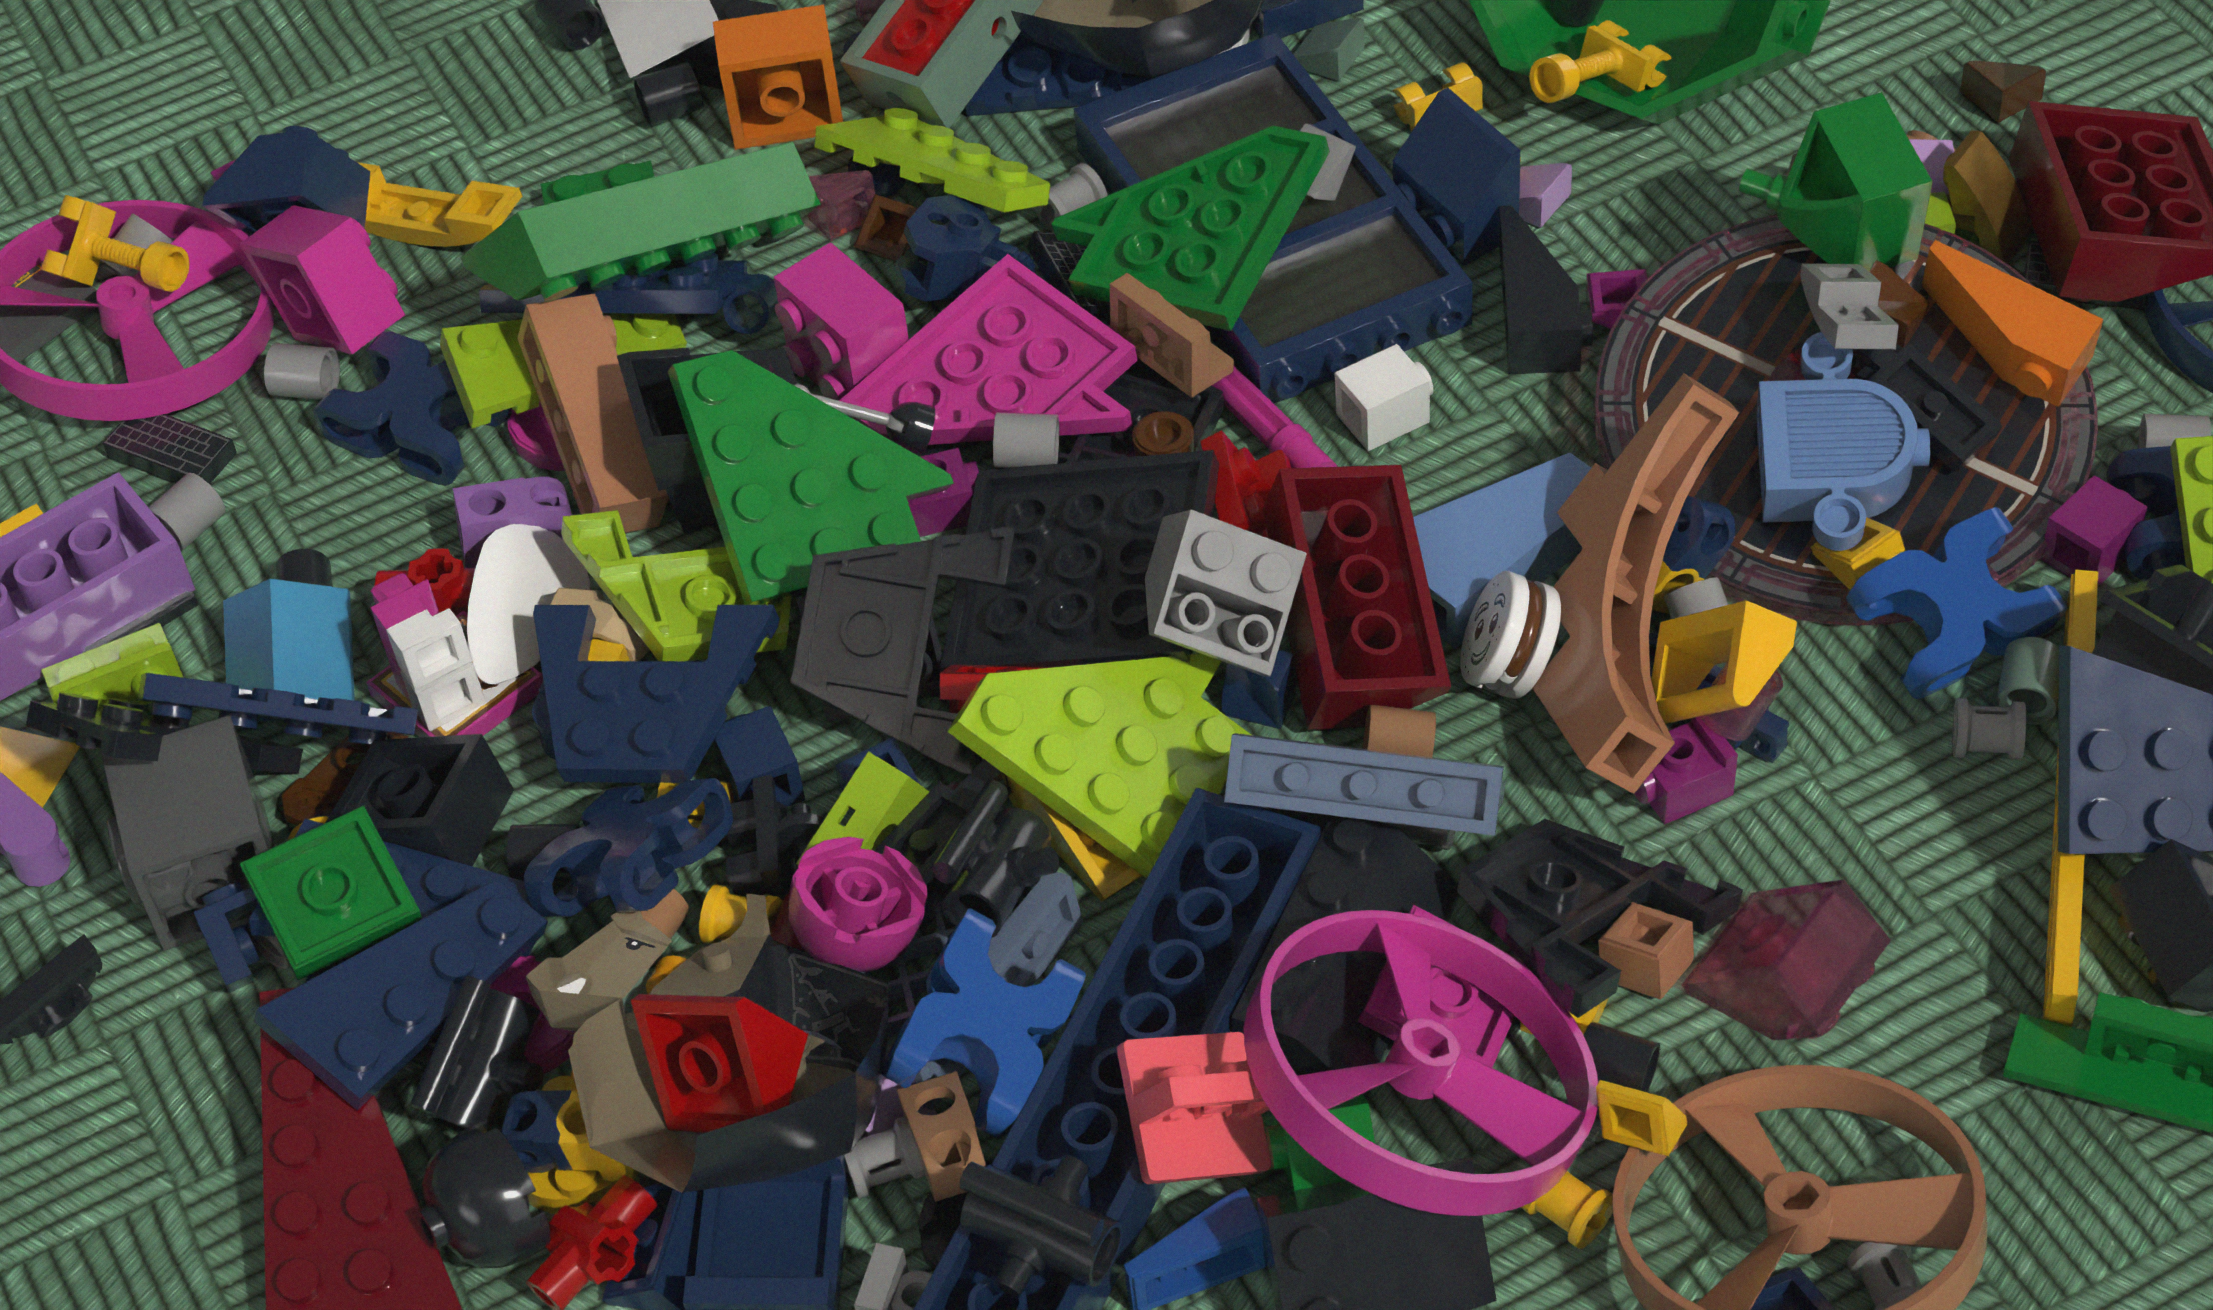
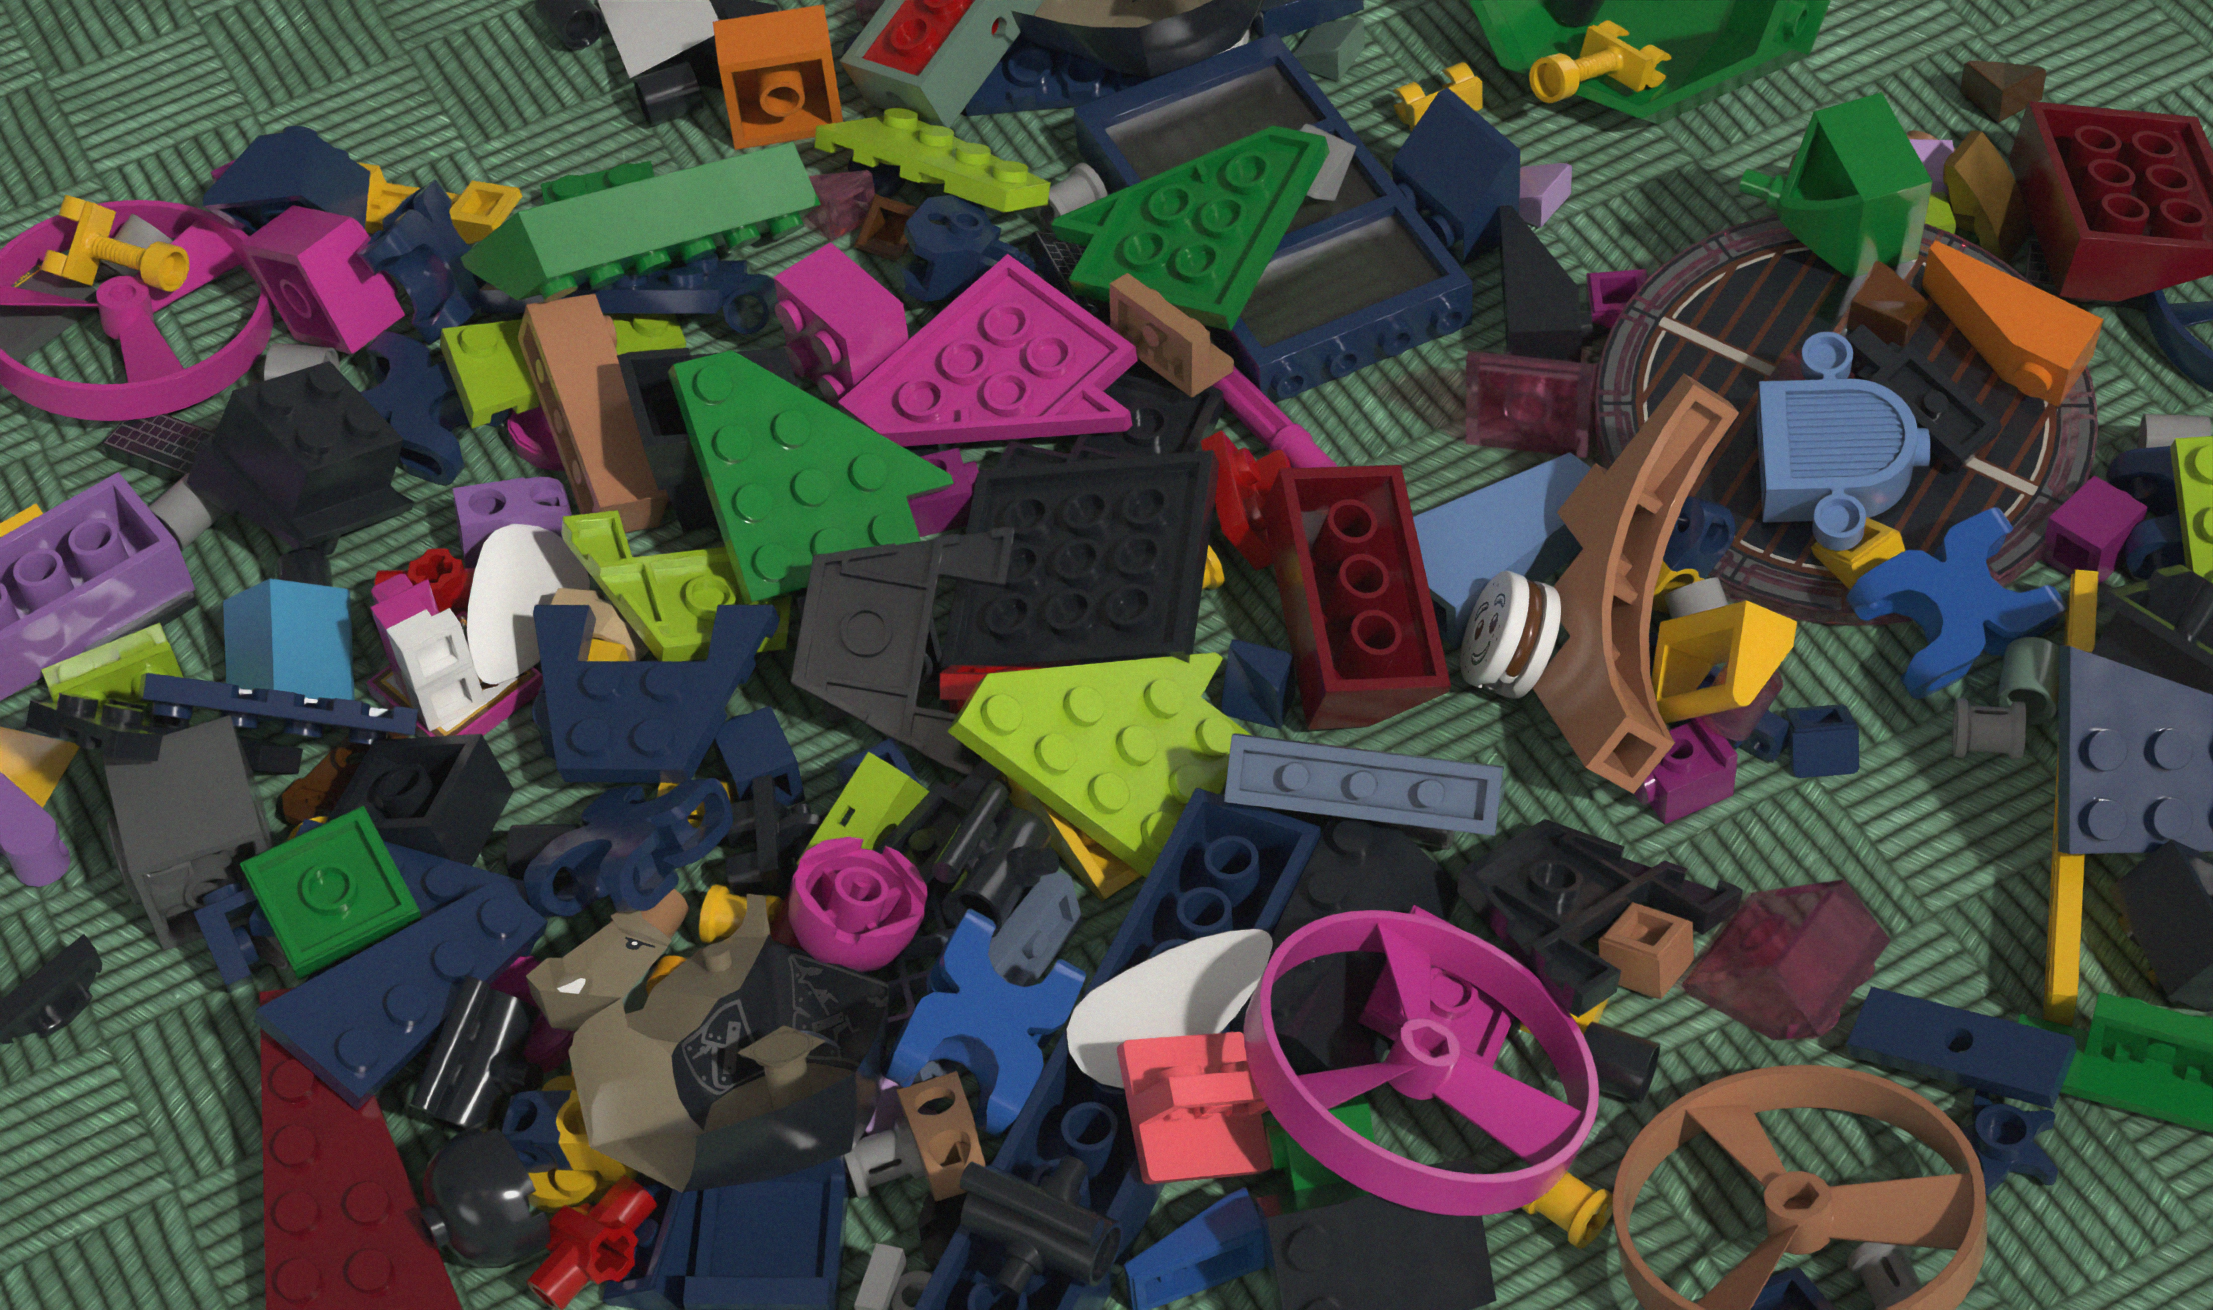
(302, 459): none -> black piece
(424, 256): none -> dark blue piece
(717, 1058): red slope -> none
(906, 425): black hinge -> none
(1025, 439): light grey beam -> none
(1163, 434): reddish brown tile -> none
(1170, 995): none -> white sticker
(1221, 590): light grey slope -> none
(1383, 397): white brick -> none
(1400, 730): medium nougat beam -> none
(1530, 402): none -> clear pink slope
(1639, 1118): yellow slope -> none
(1822, 741): none -> dark blue slope
(1846, 306): light grey slope -> none
(1996, 1057): none -> dark blue tile
(2005, 1141): none -> dark blue animal

